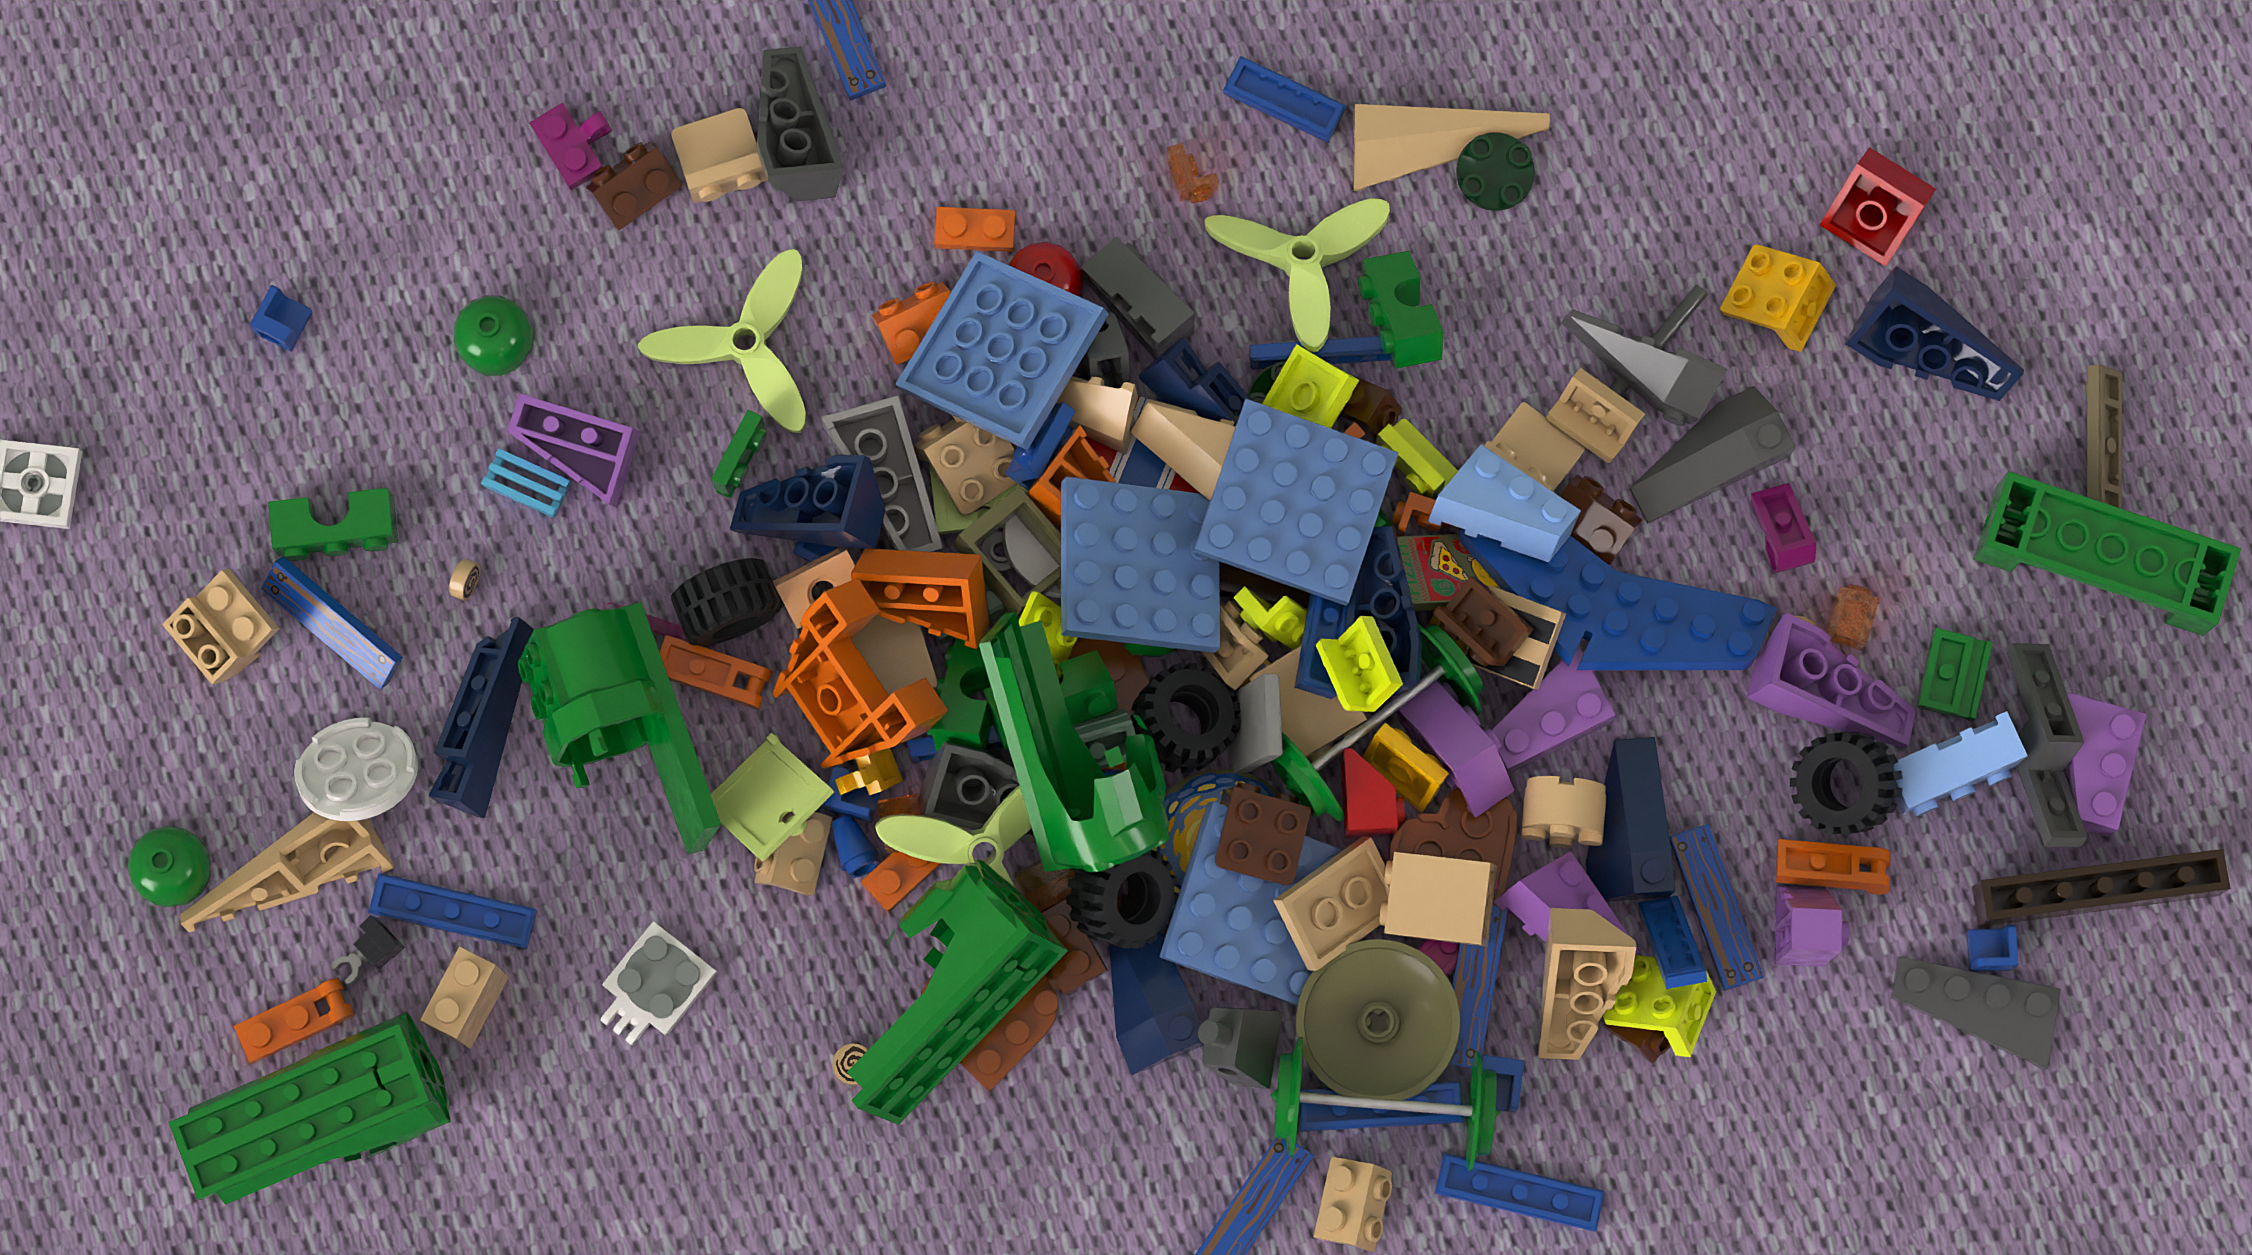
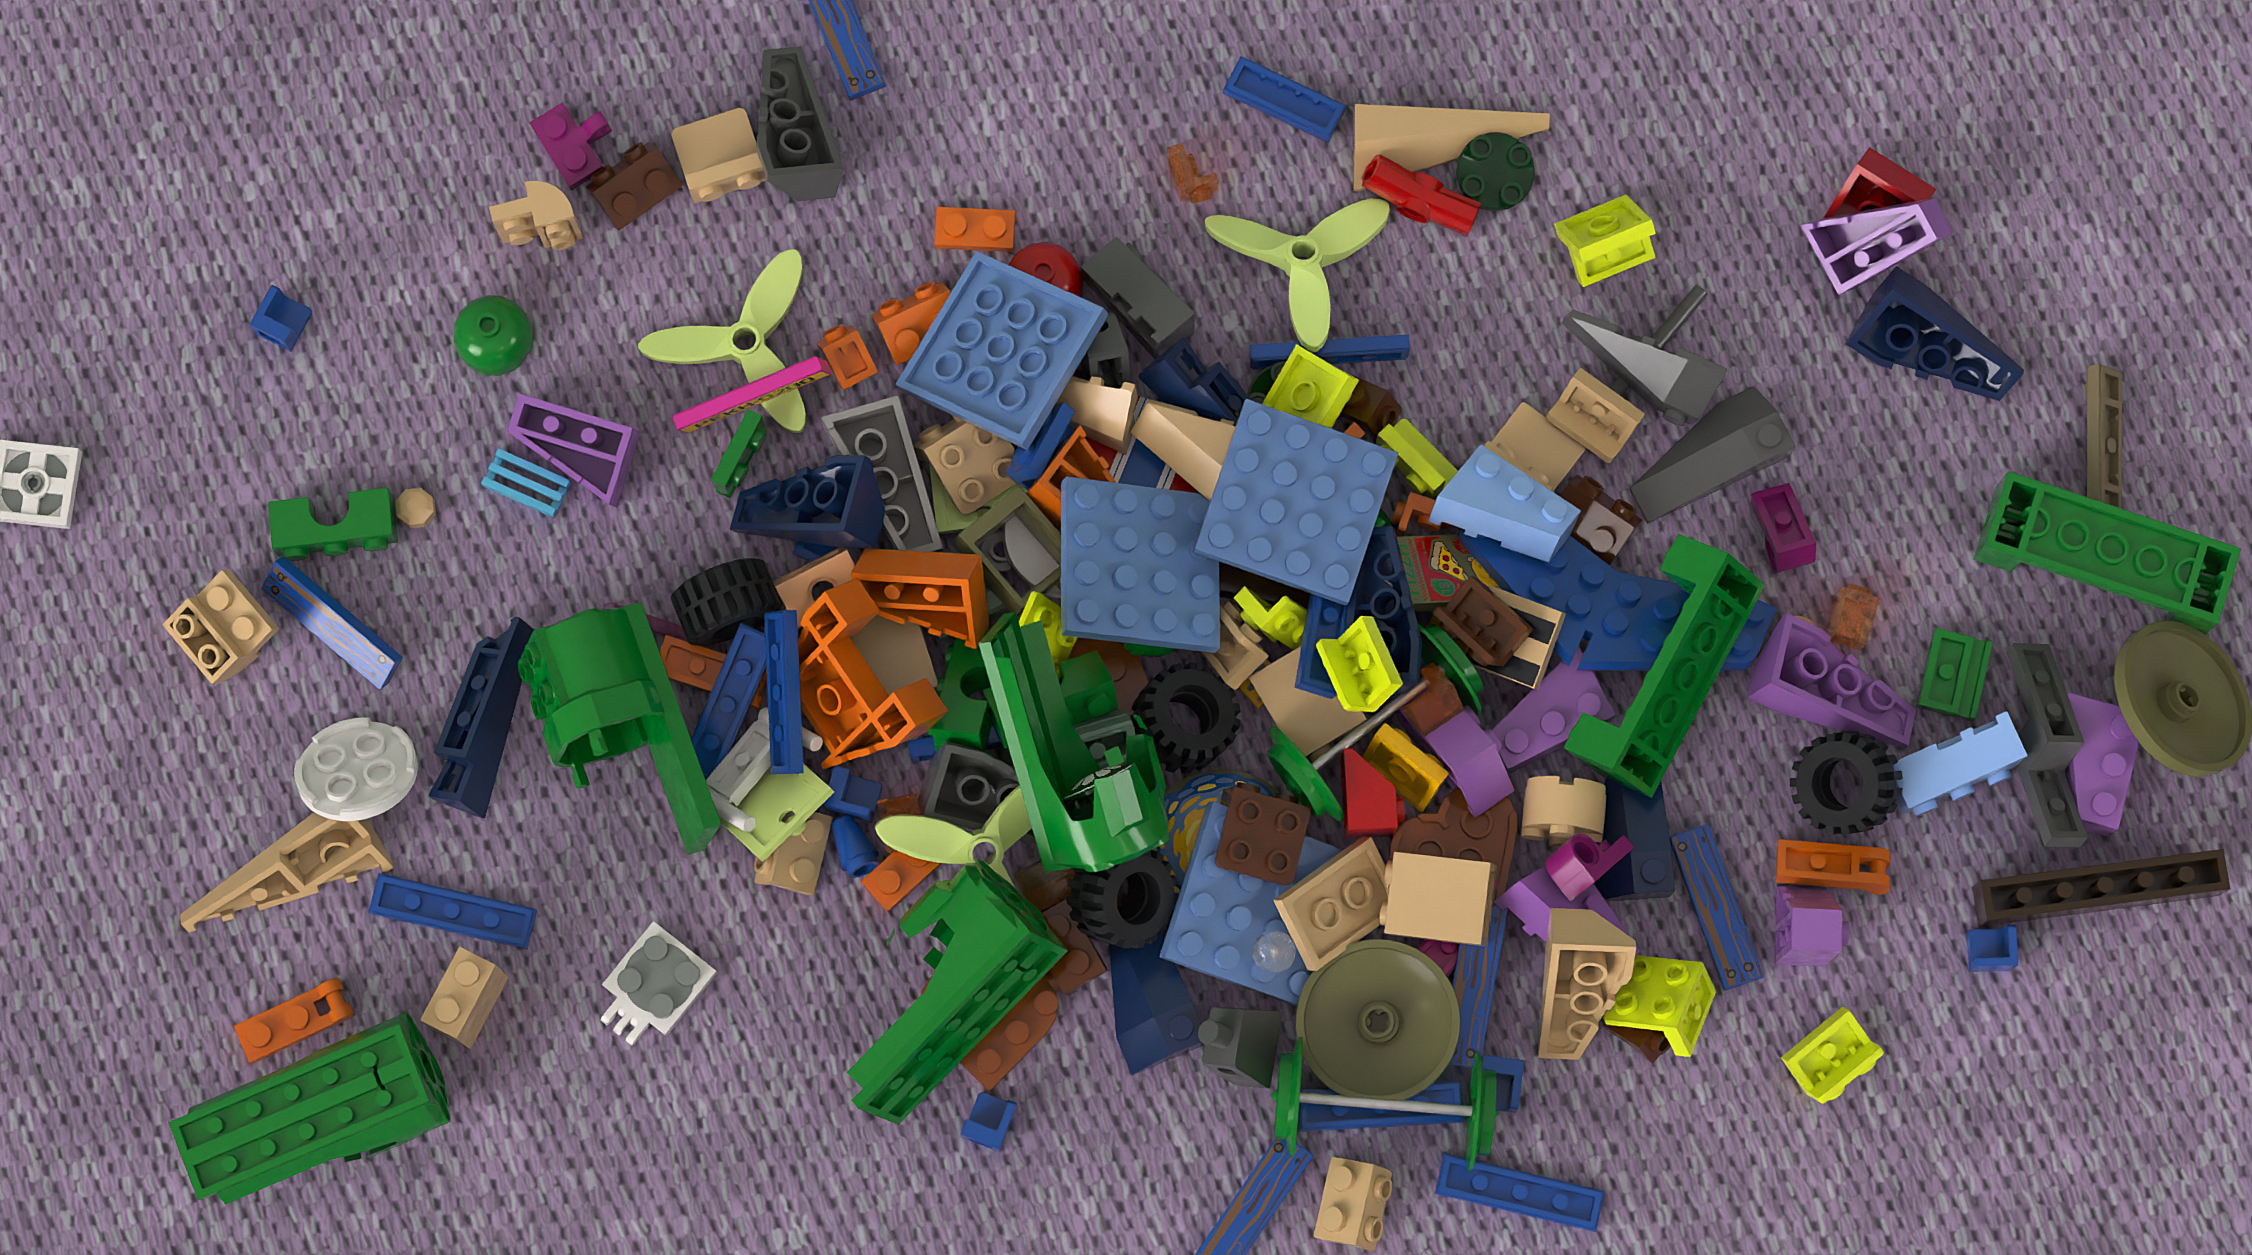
(169, 866): green cylinder -> none
(375, 945): black piece -> none
(415, 508): none -> tan tile
(464, 579): tan tile -> none
(542, 213): none -> tan brick
(730, 698): none -> blue tile
(744, 768): none -> white plate
(751, 394): none -> dark pink tile
(783, 692): none -> blue tile
(845, 1059): tile -> none
(846, 355): none -> orange bracket
(875, 772): yellow plate -> none
(989, 1121): none -> blue panel
(1078, 794): none -> dark green dish
(1260, 725): light grey tile -> none
(1274, 951): none -> clear tile
(1393, 291): green arch -> none
(1420, 195): none -> red piece
(1436, 704): none -> clear orange panel
(1582, 862): none -> magenta plate
(1607, 239): none -> neon yellow bracket
(1672, 942): blue plate -> none
(1682, 674): none -> green plate
(1780, 294): yellow bracket -> none
(1832, 1056): none -> neon yellow bracket
(1874, 240): none -> medium lavender wedge
(1993, 1008): dark grey wing -> none
(2183, 698): none -> olive dish

